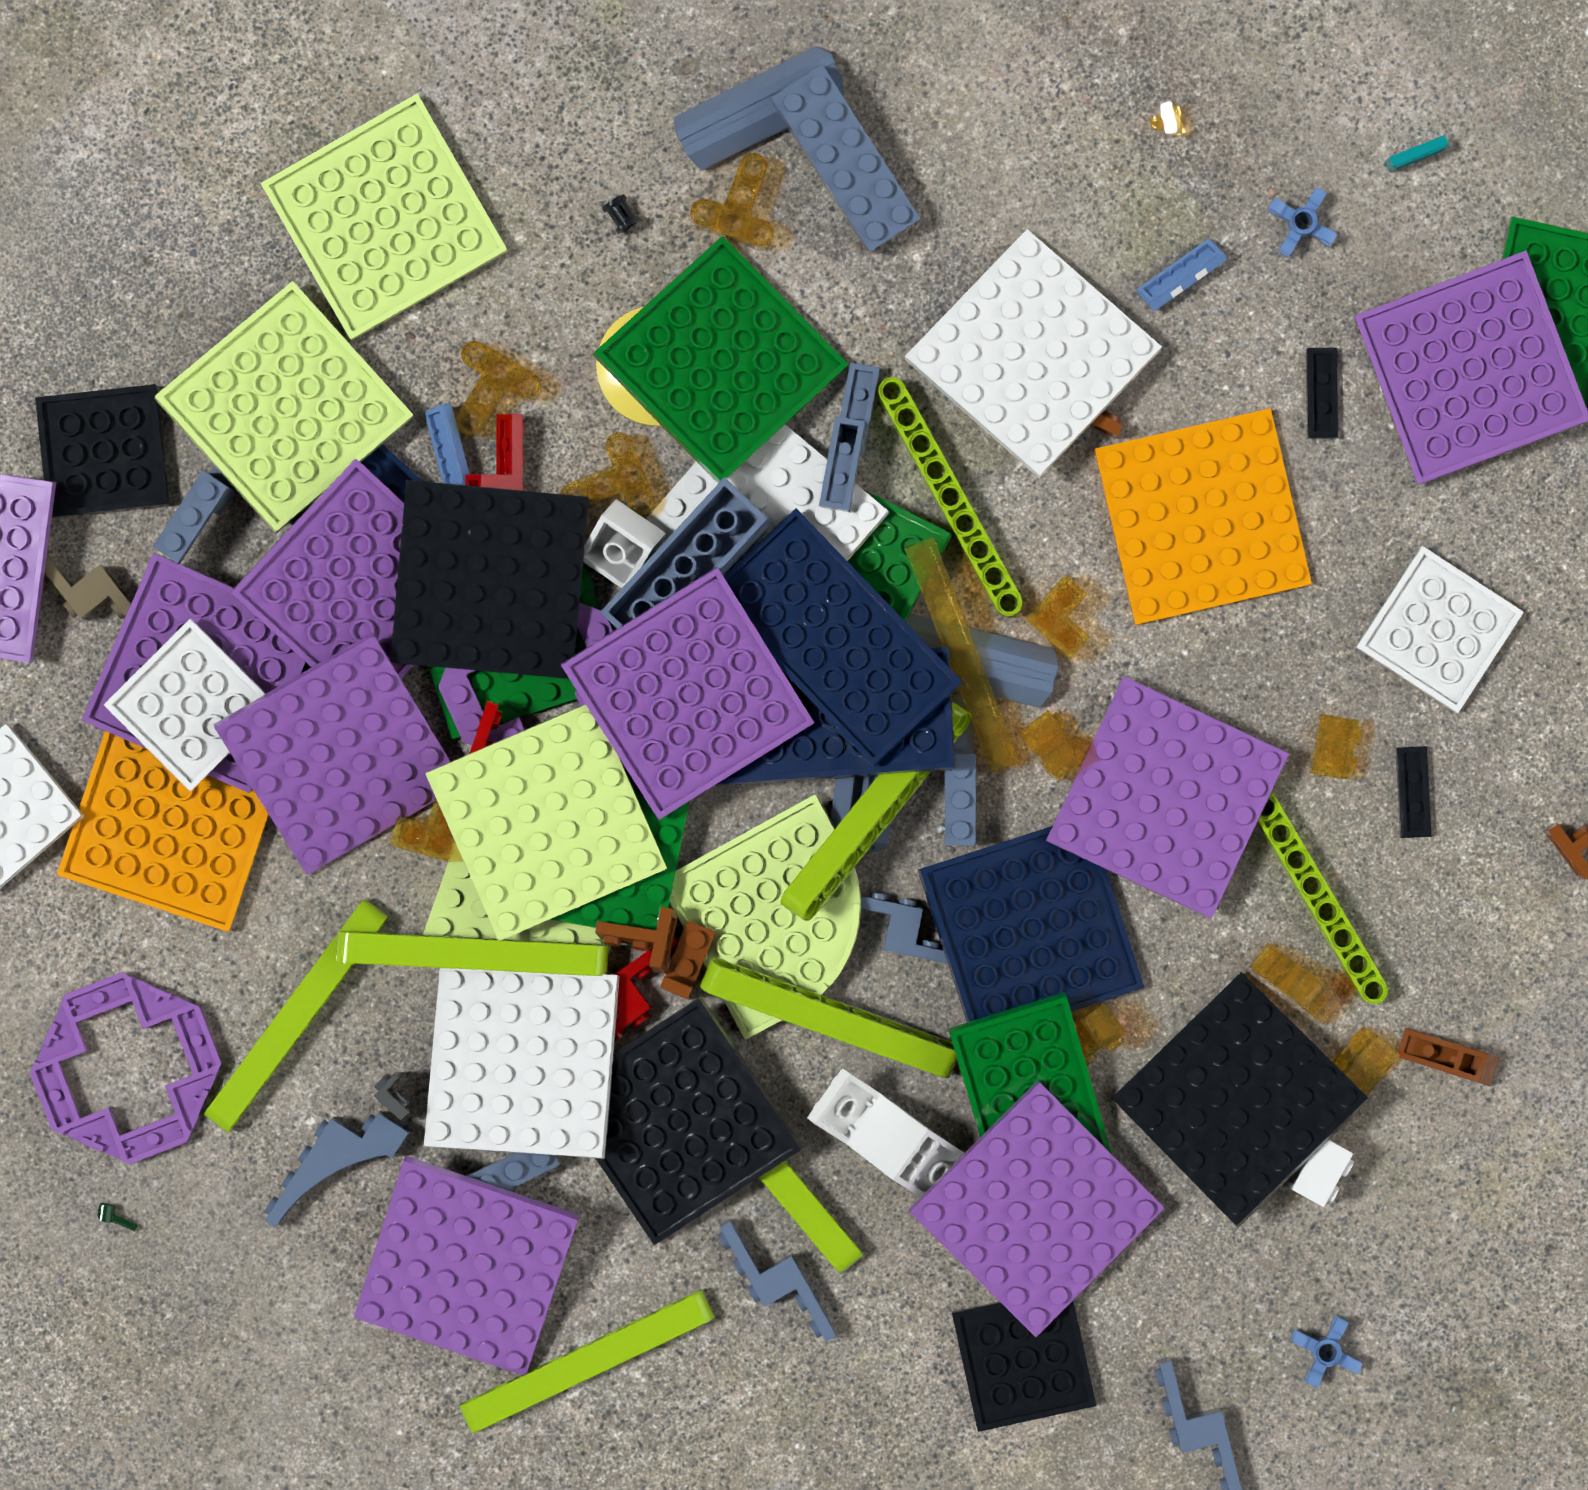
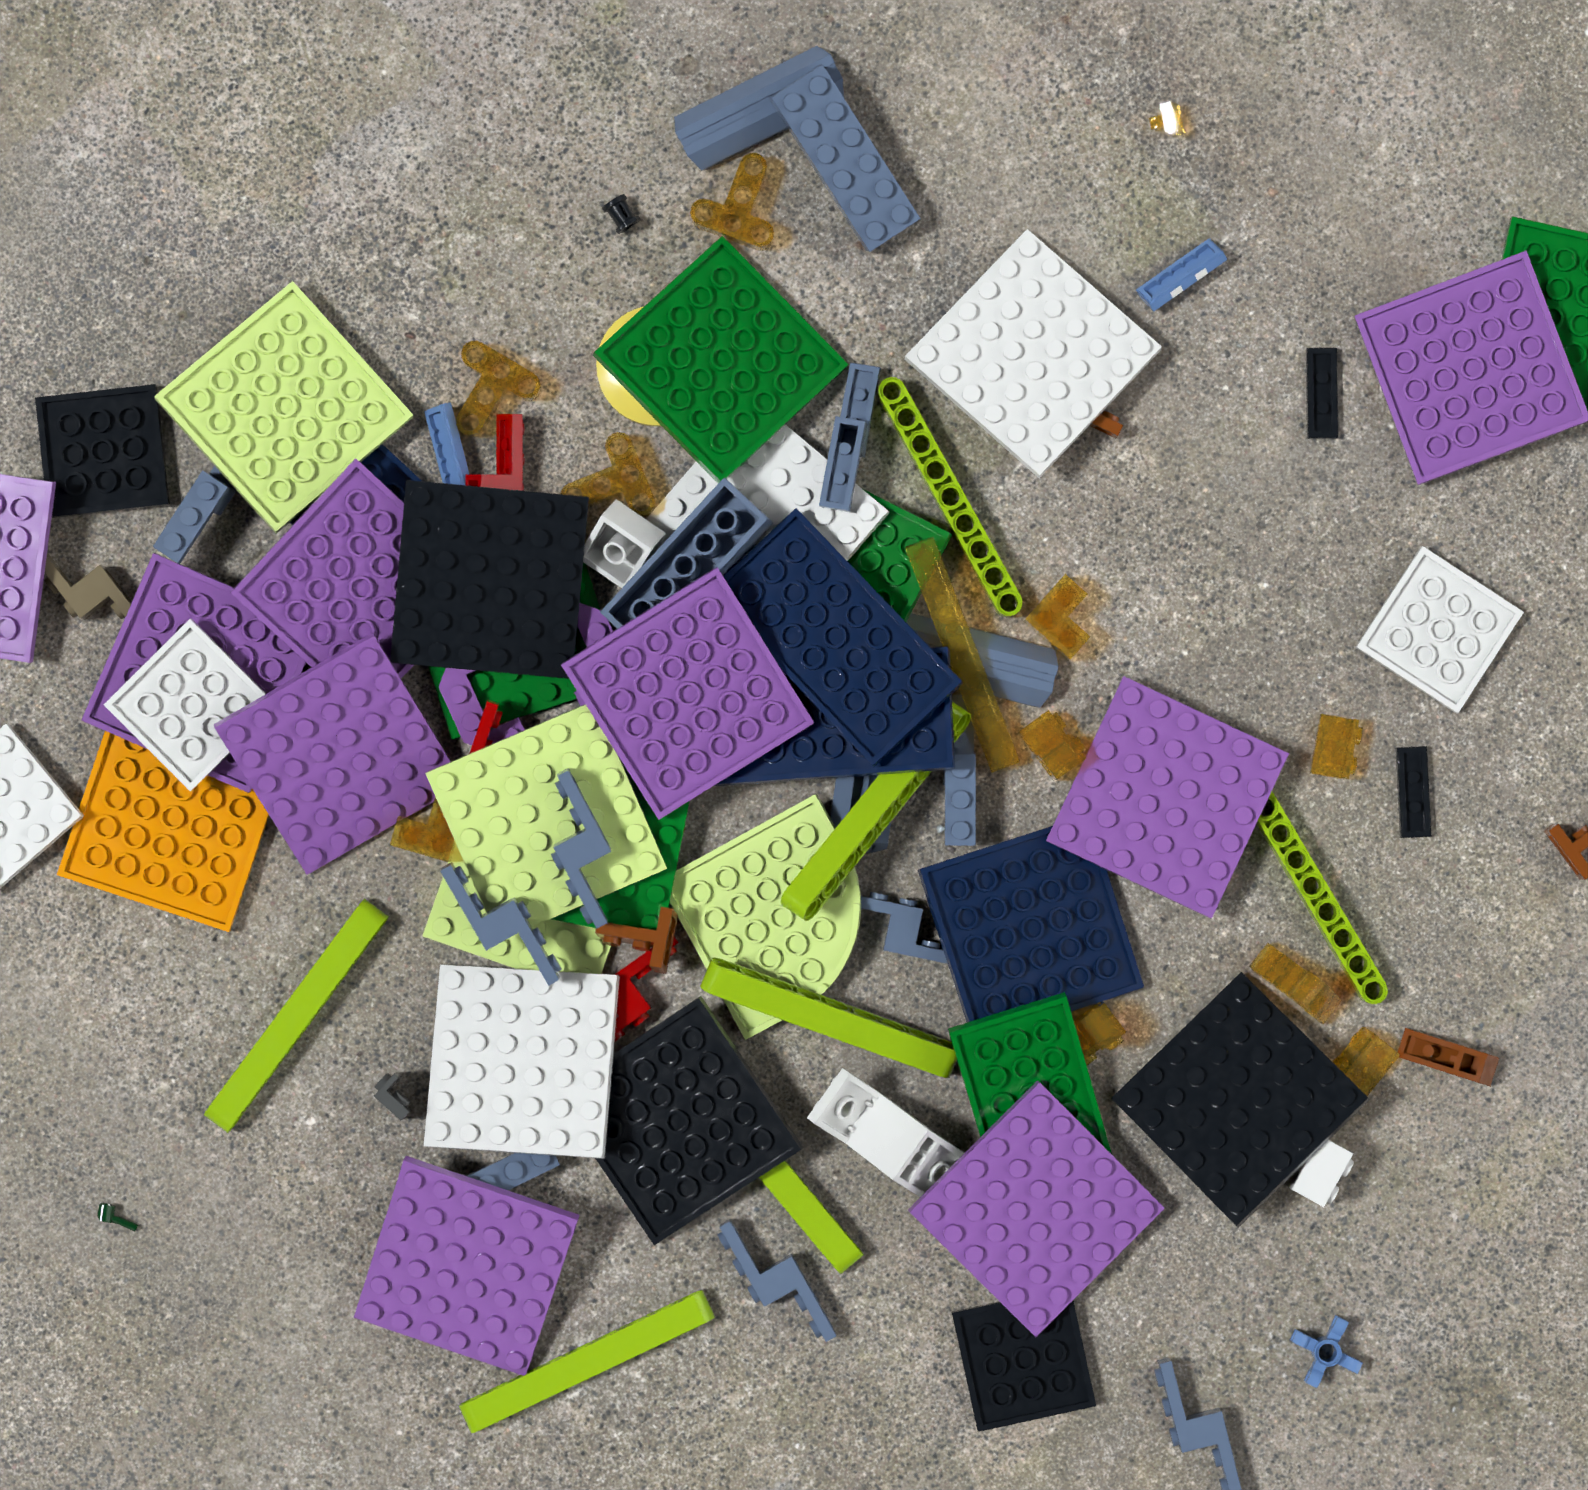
(66, 1041): medium lavender plate -> none
(334, 1150): sand blue arch -> none
(384, 217): yellowish green plate -> none
(471, 953): lime beam -> none
(501, 922): none -> sand blue bracket
(580, 849): none -> sand blue bracket
(687, 960): dark orange bracket -> none
(1202, 516): light orange plate -> none
(1315, 230): medium blue pin -> none
(1416, 153): teal tile -> none

